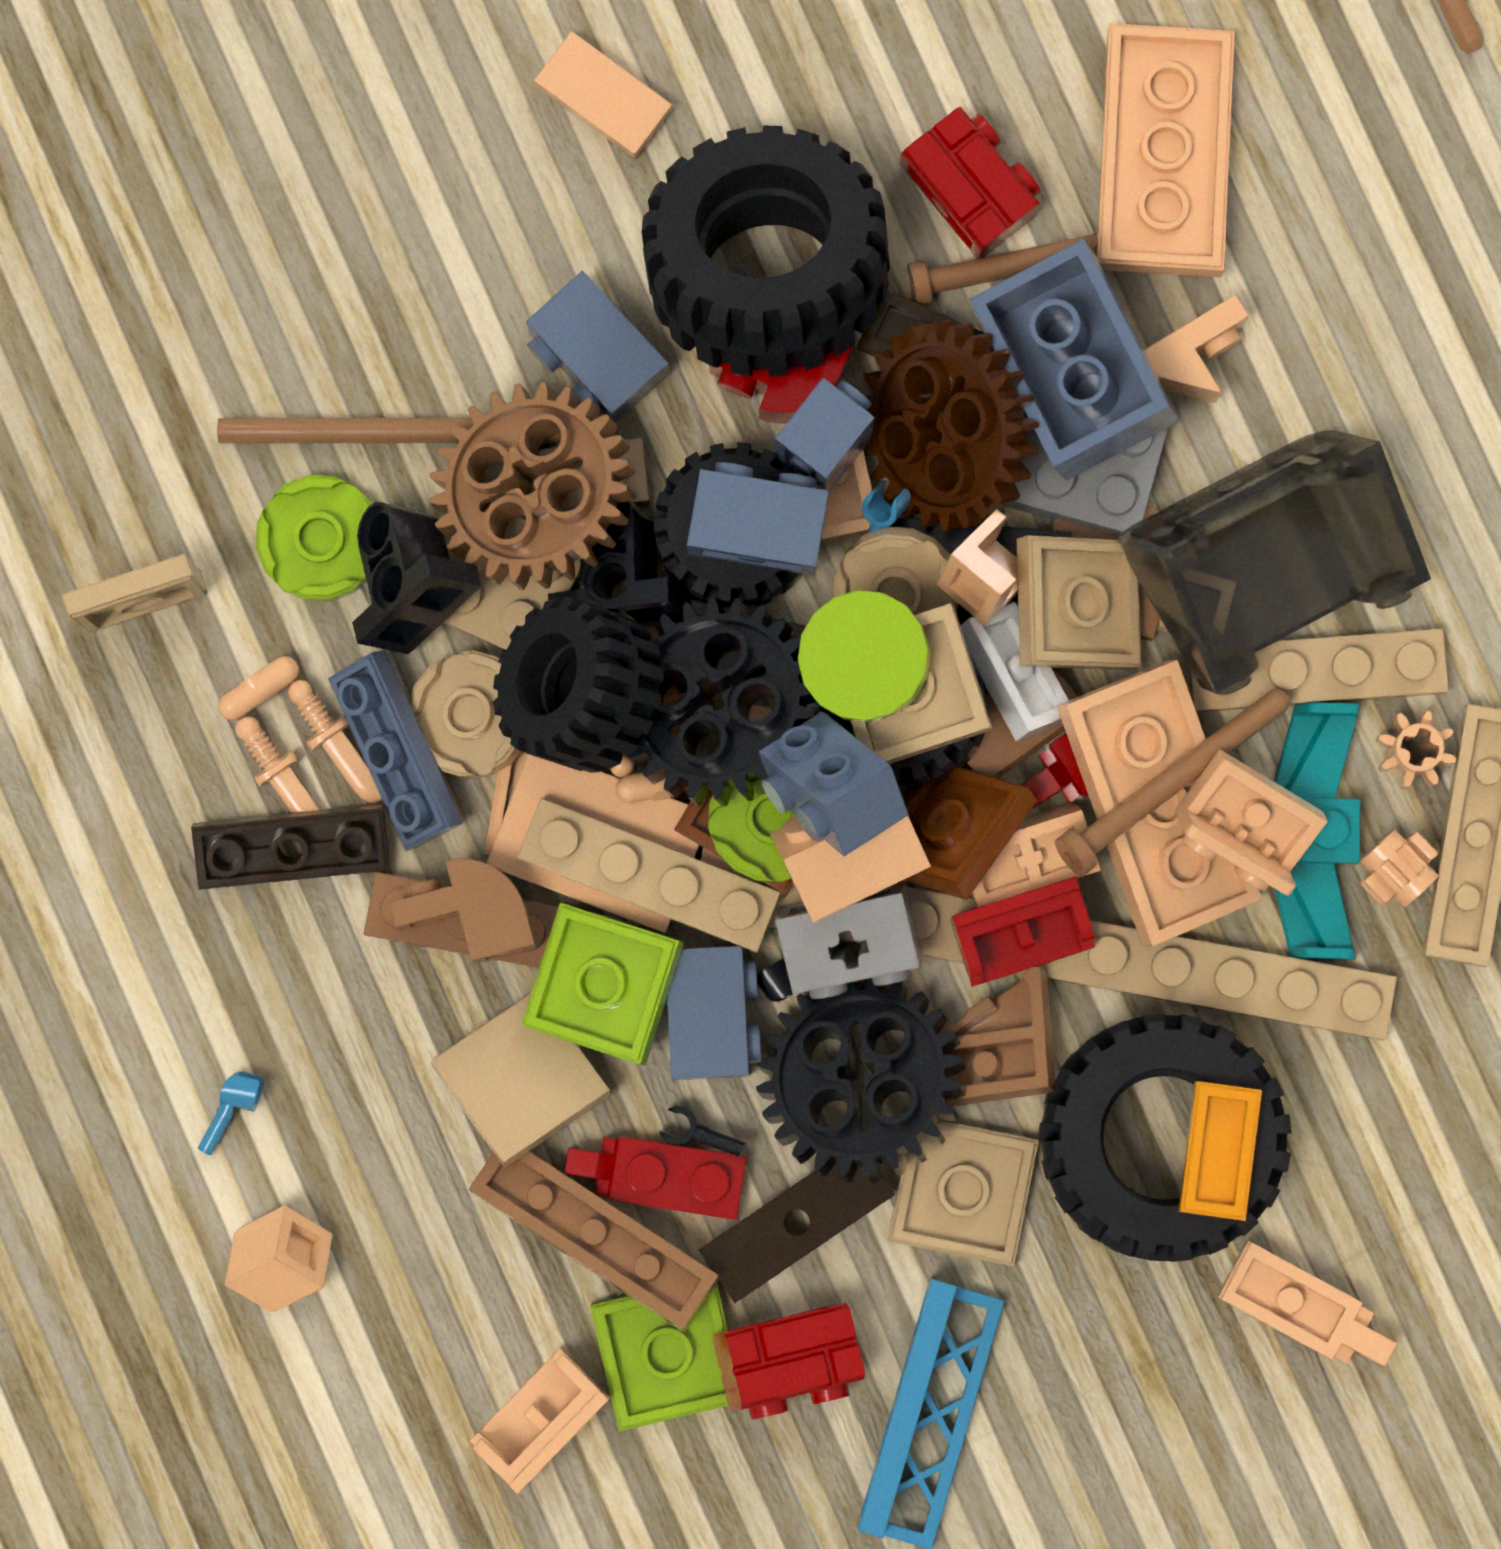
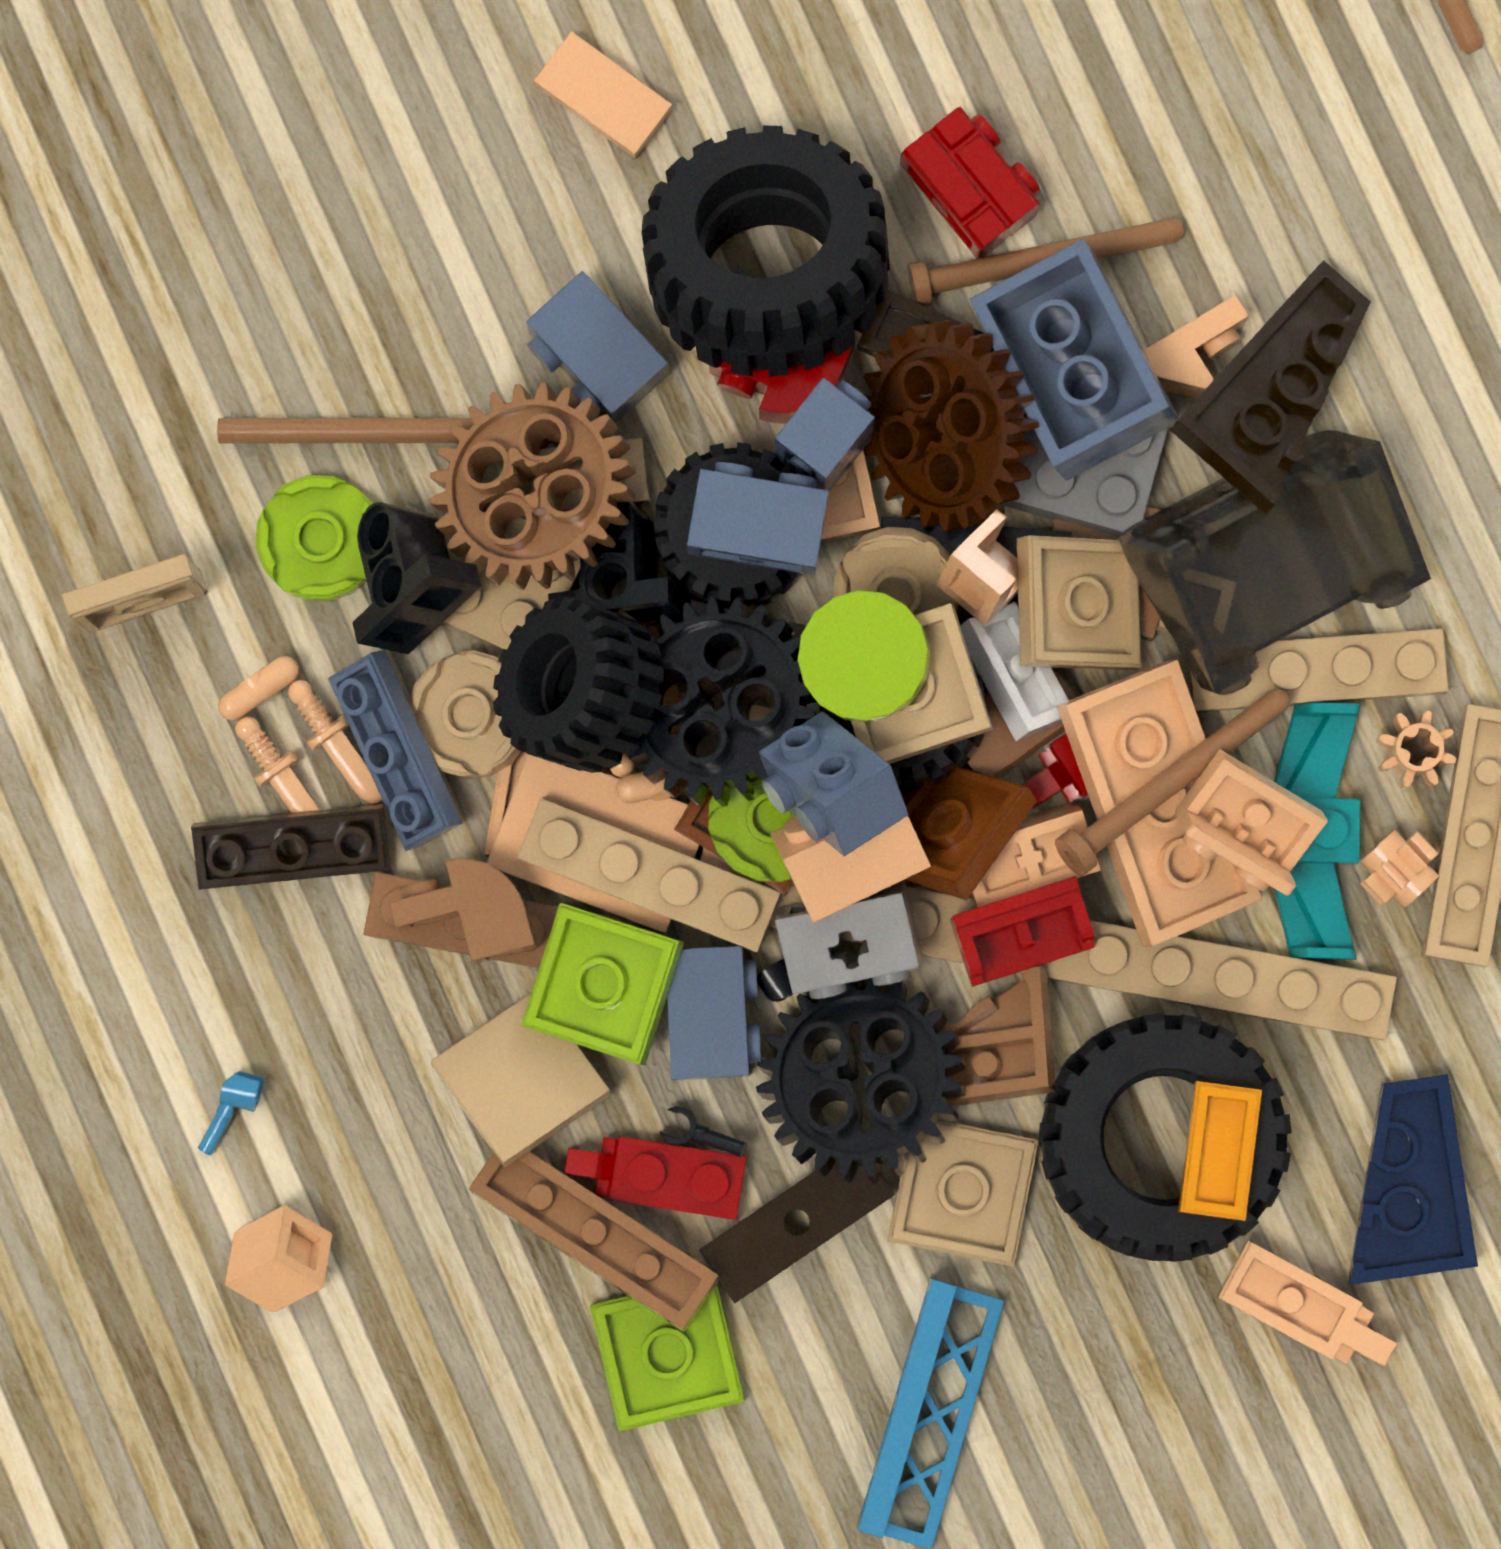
(539, 1420): light nougat hinge -> none
(789, 1358): red brick -> none
(879, 512): dark azure hand -> none
(1165, 150): light nougat tile -> none
(1265, 399): none -> dark brown wing
(1414, 1188): none -> dark blue wing

